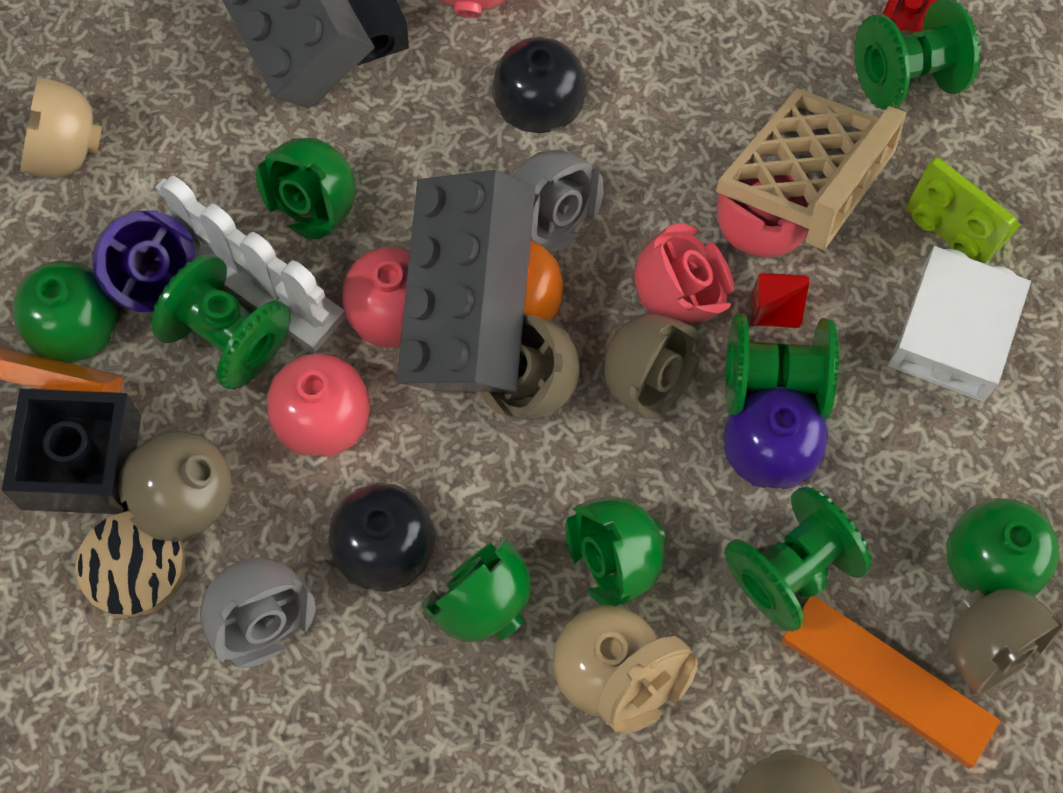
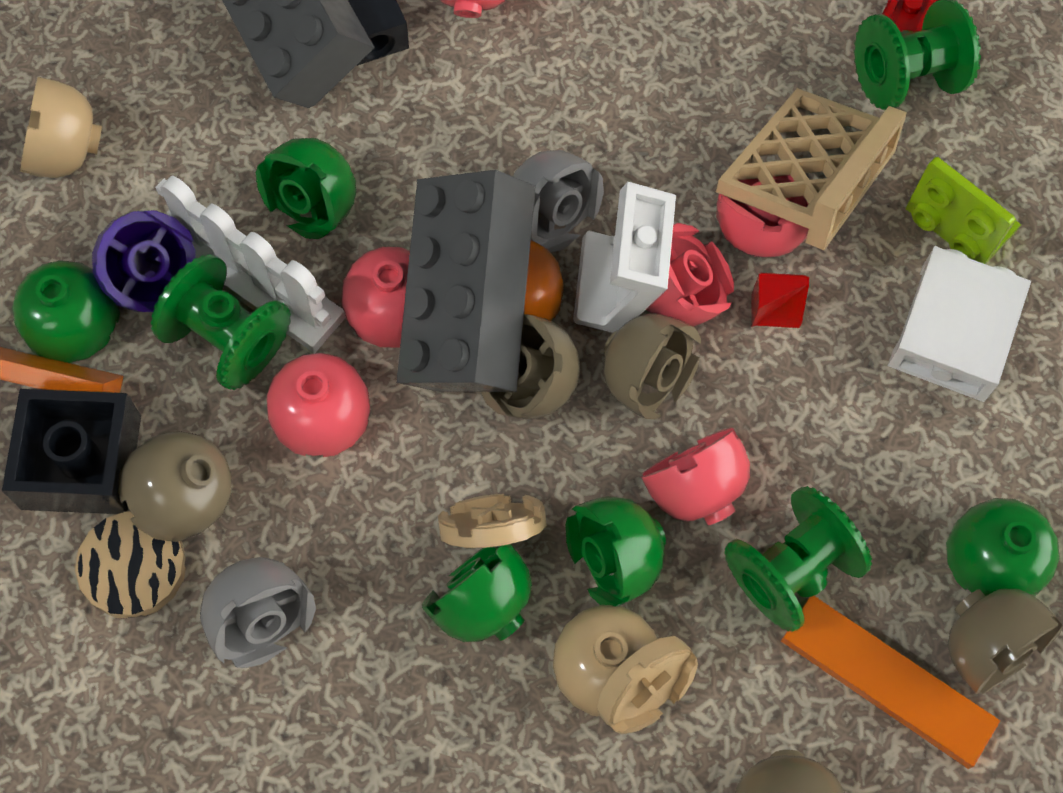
(381, 537): black cylinder -> none
(491, 521): none -> tan tile
(539, 85): black cylinder -> none
(628, 270): none -> white panel
(701, 479): none -> coral cylinder
(776, 438): dark purple cylinder -> none
(795, 366): green hose -> none

